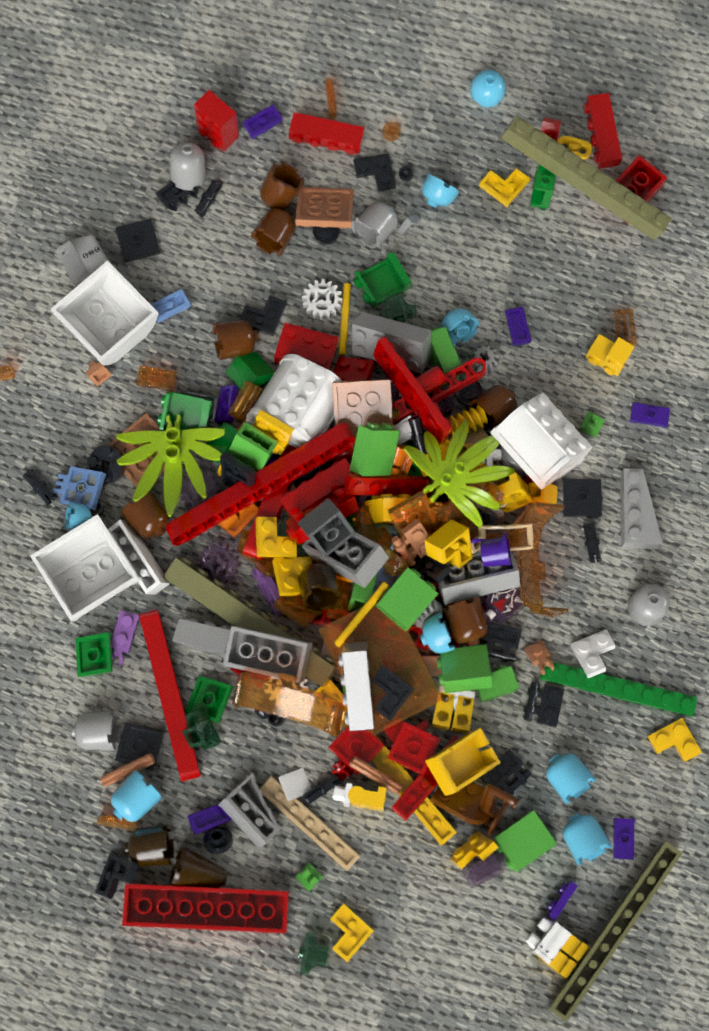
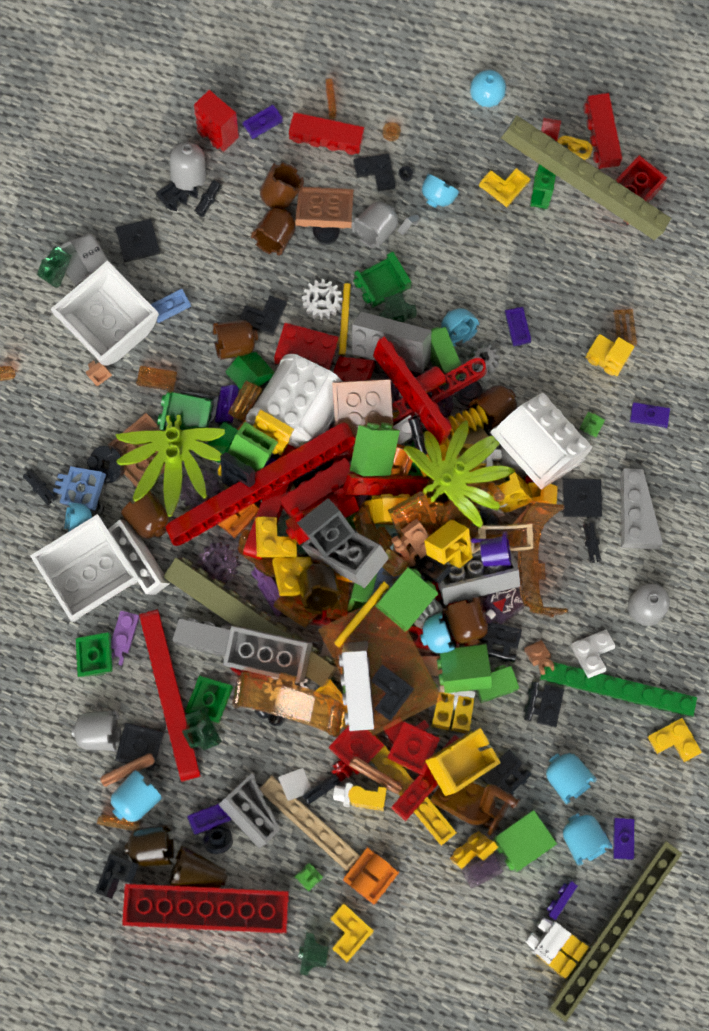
(54, 266): none -> clear green brick
(370, 876): none -> orange plate

